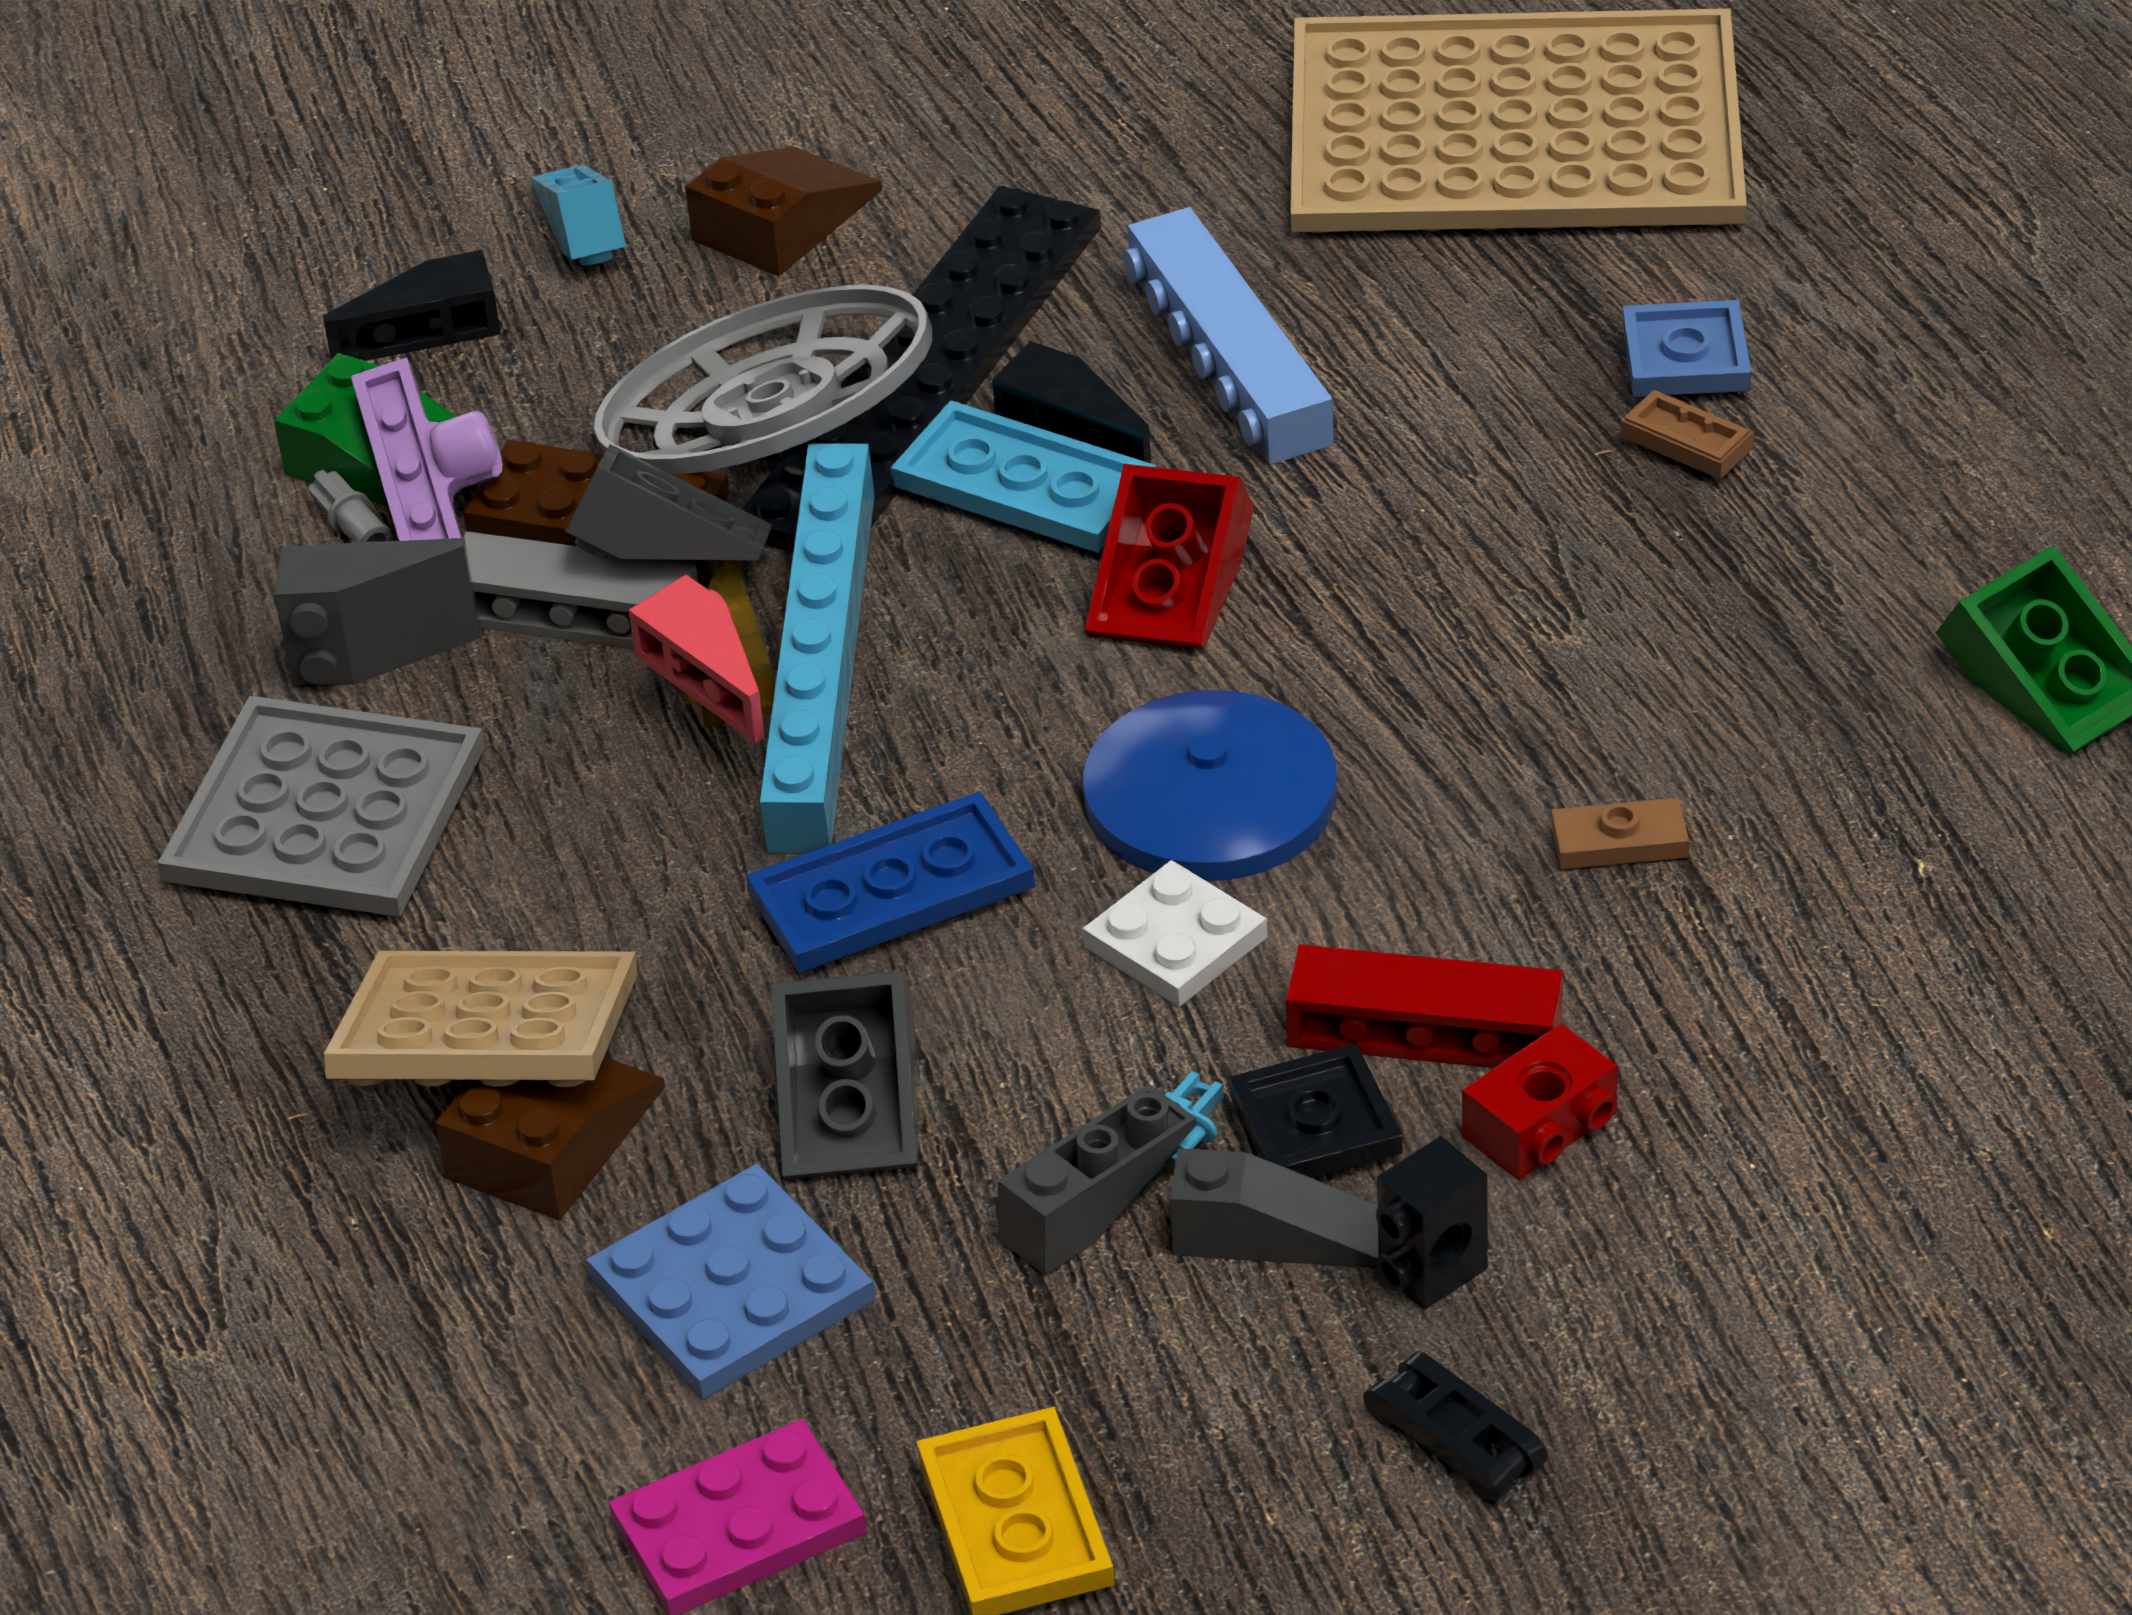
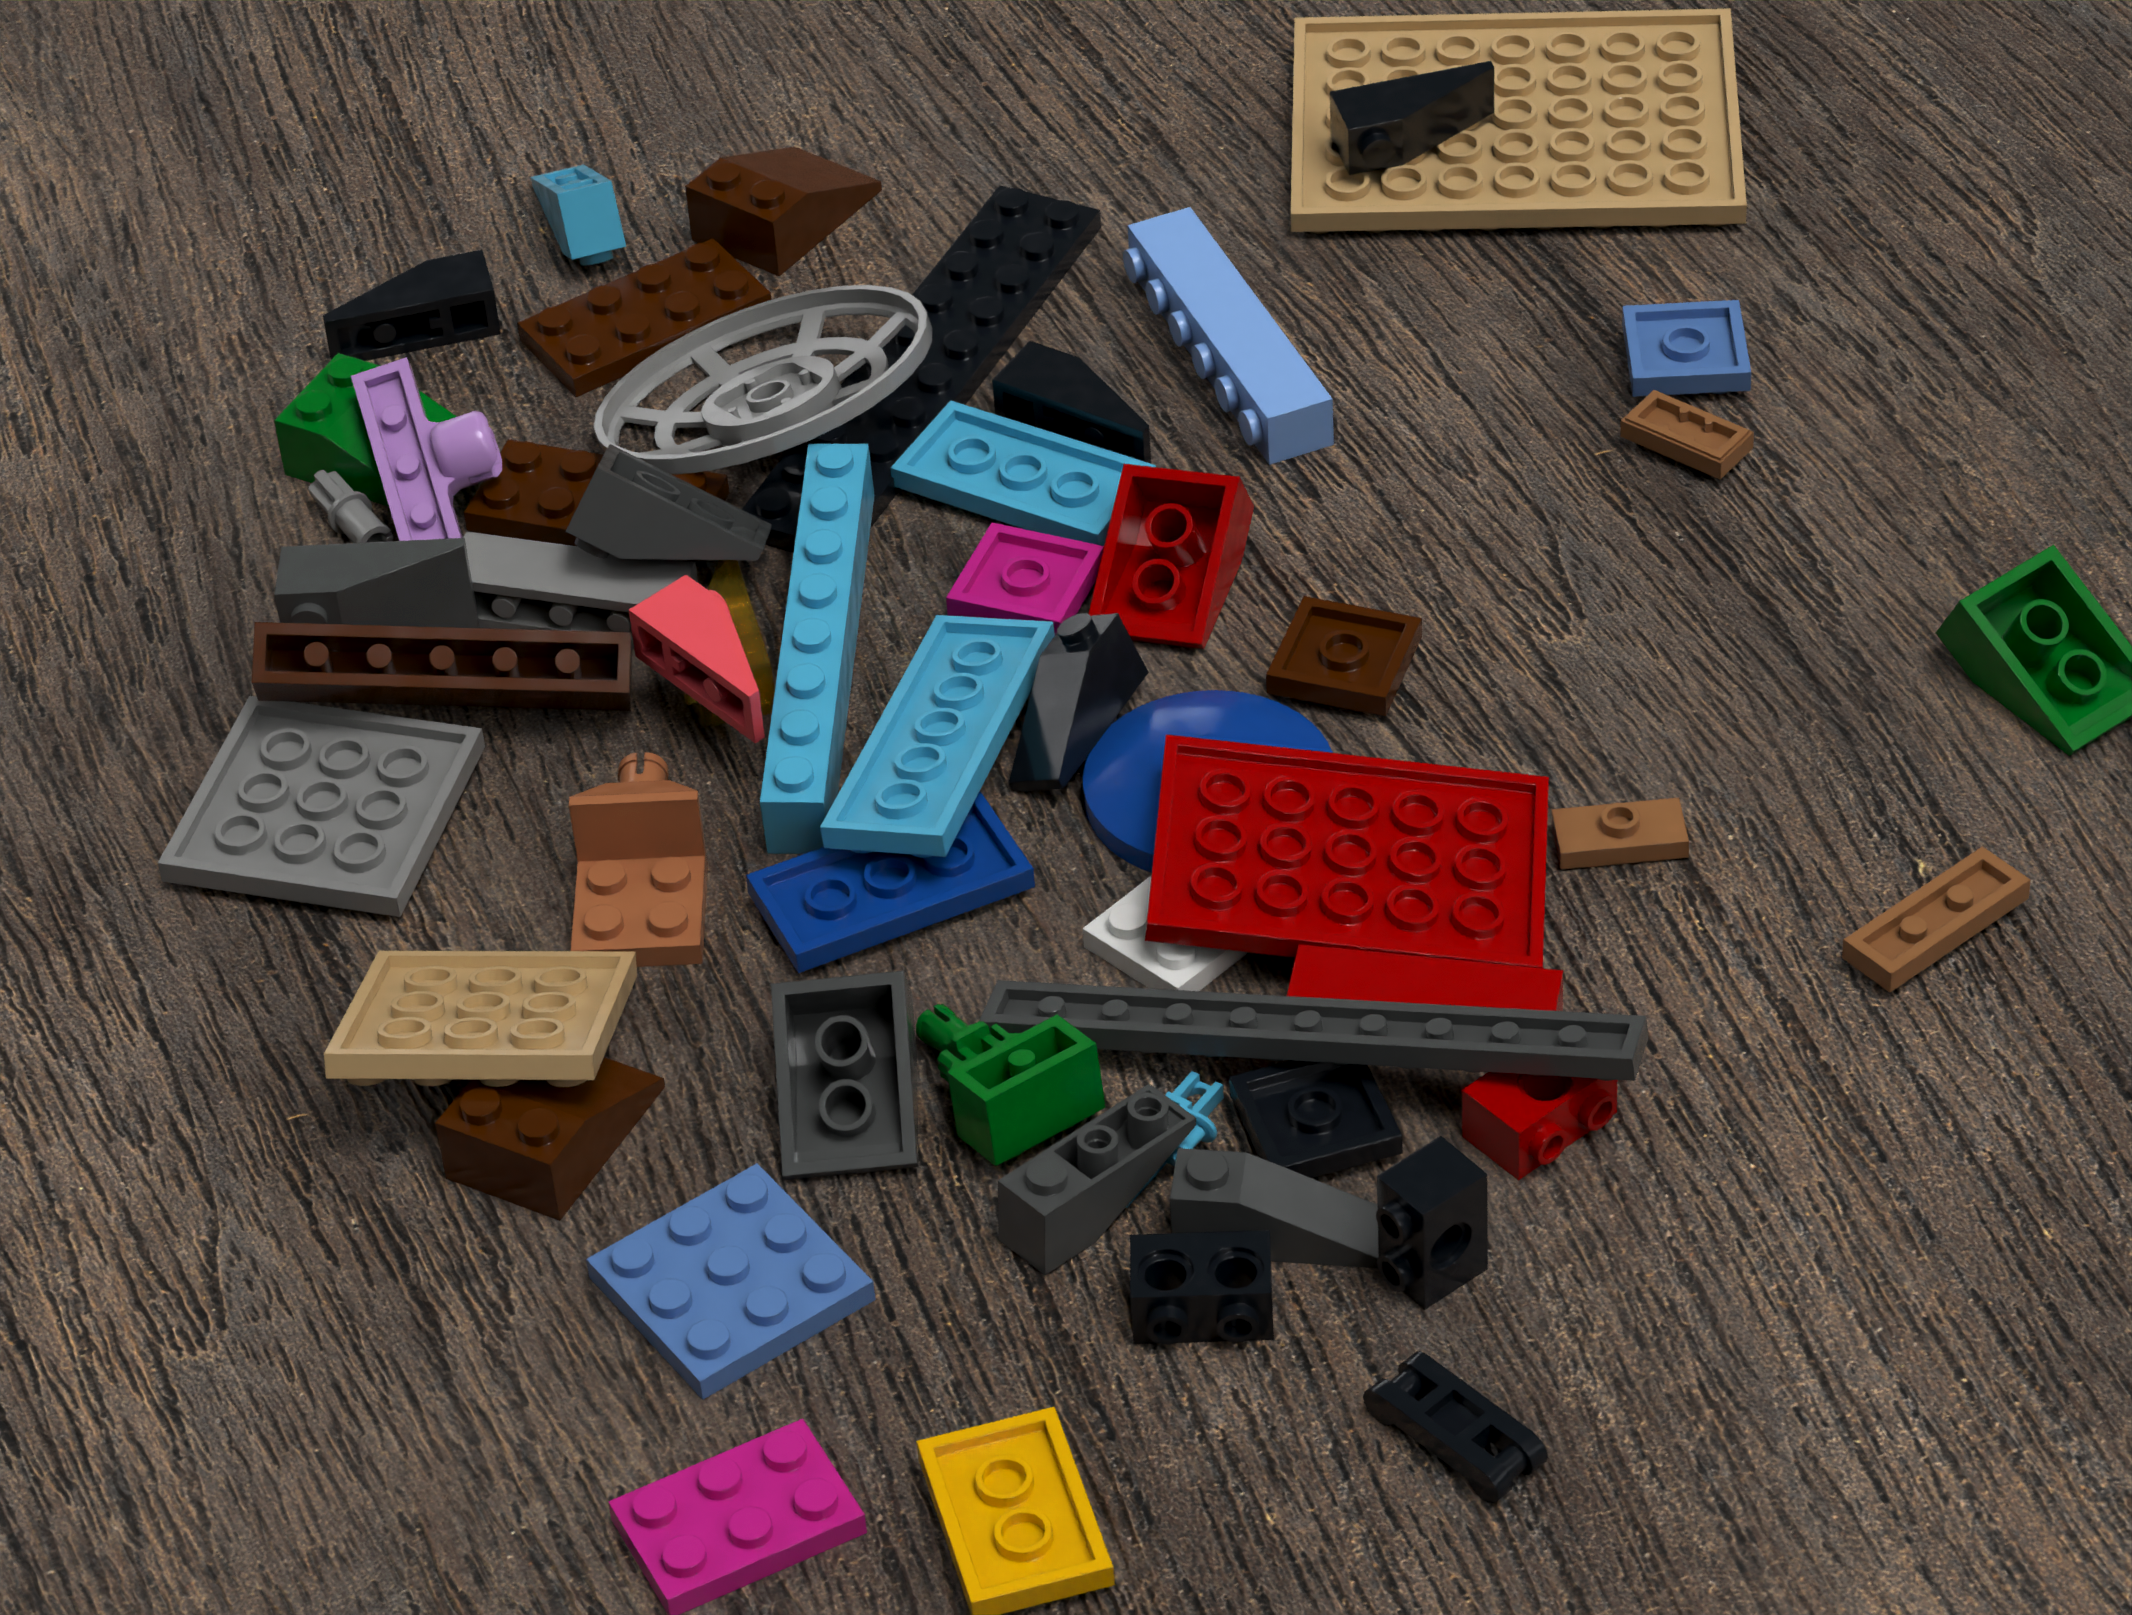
(442, 666): none -> reddish brown brick
(633, 317): none -> reddish brown plate
(640, 867): none -> nougat plate
(937, 737): none -> medium azure plate
(1013, 1086): none -> green brick
(1025, 576): none -> dark pink plate
(1074, 699): none -> black slope
(1201, 1287): none -> black brick
(1331, 1029): none -> dark grey plate
(1344, 655): none -> reddish brown plate
(1346, 854): none -> red plate
(1407, 116): none -> black slope
(1936, 919): none -> medium nougat plate

